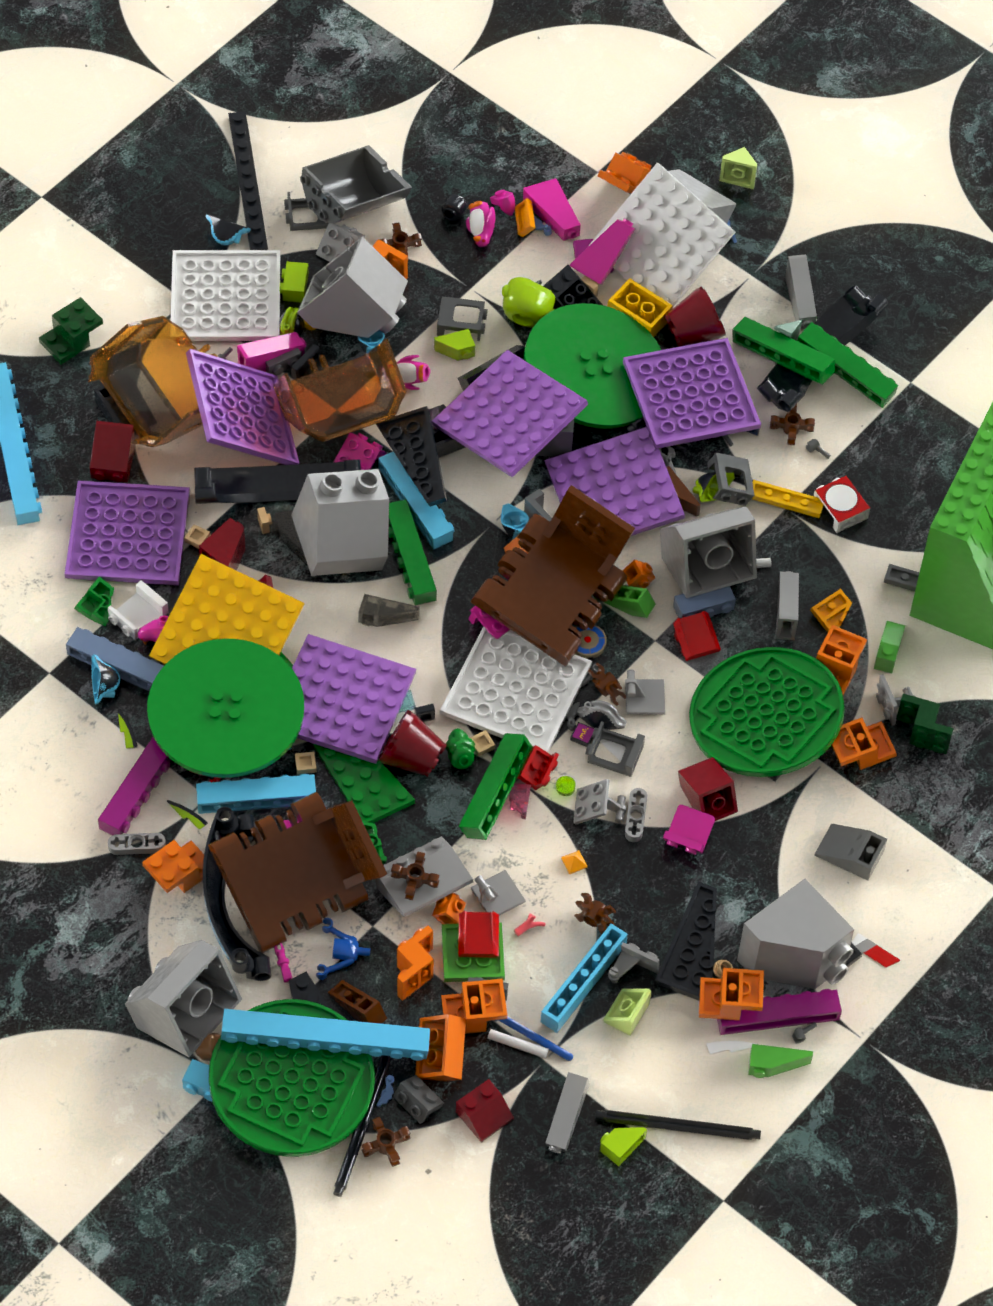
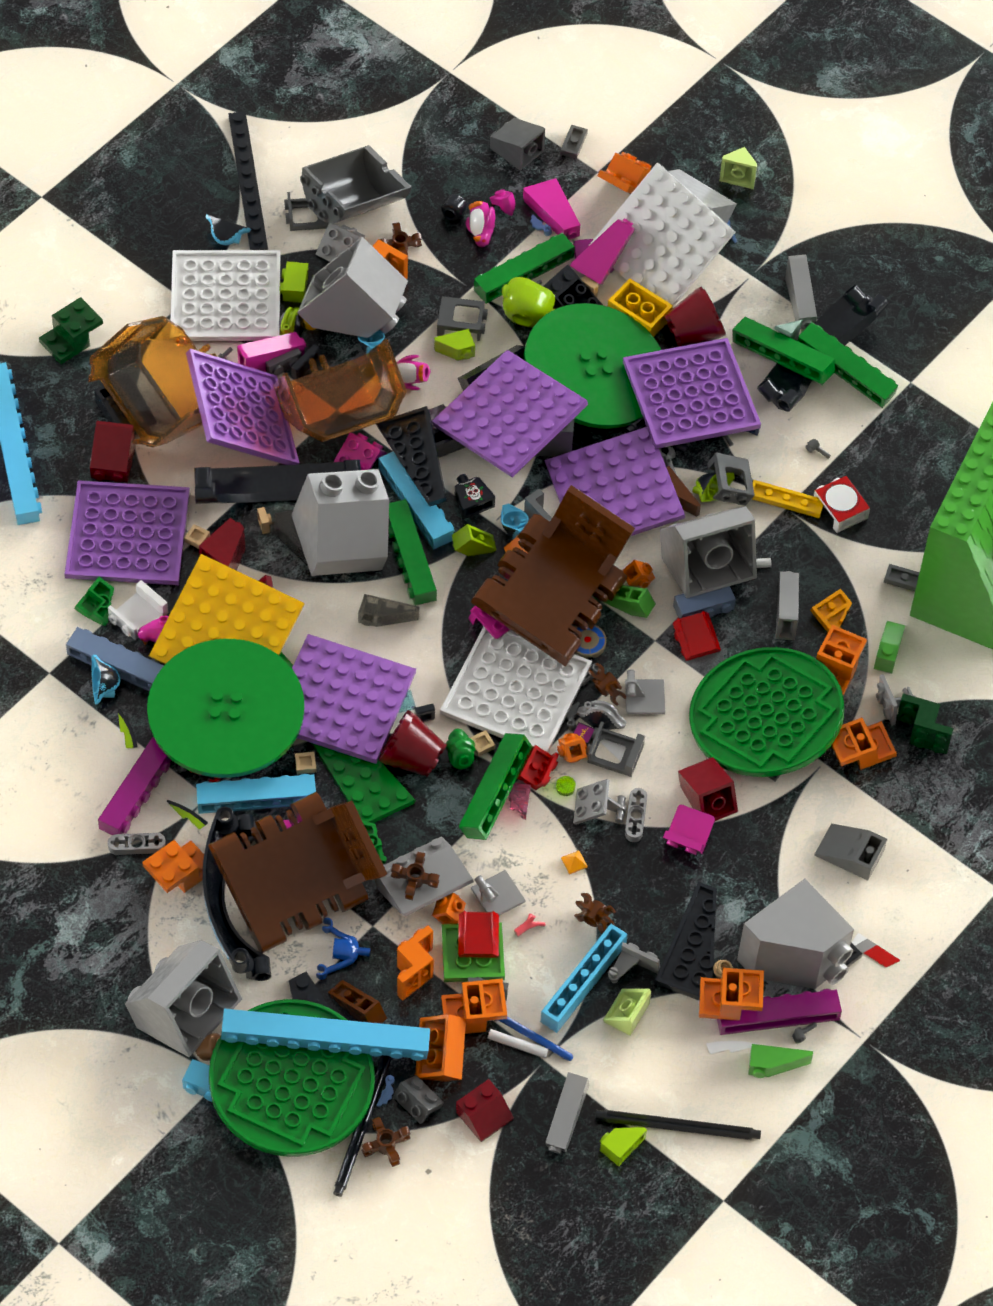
(283, 963): dark pink piece -> none
(472, 496): none -> black torso
(473, 541): none -> lime slope
(518, 142): none -> dark grey slope
(524, 217): light orange tile -> none
(526, 265): none -> green brick
(574, 141): none -> dark grey plate
(577, 748): none -> orange brick
(792, 424): reddish brown pin -> none

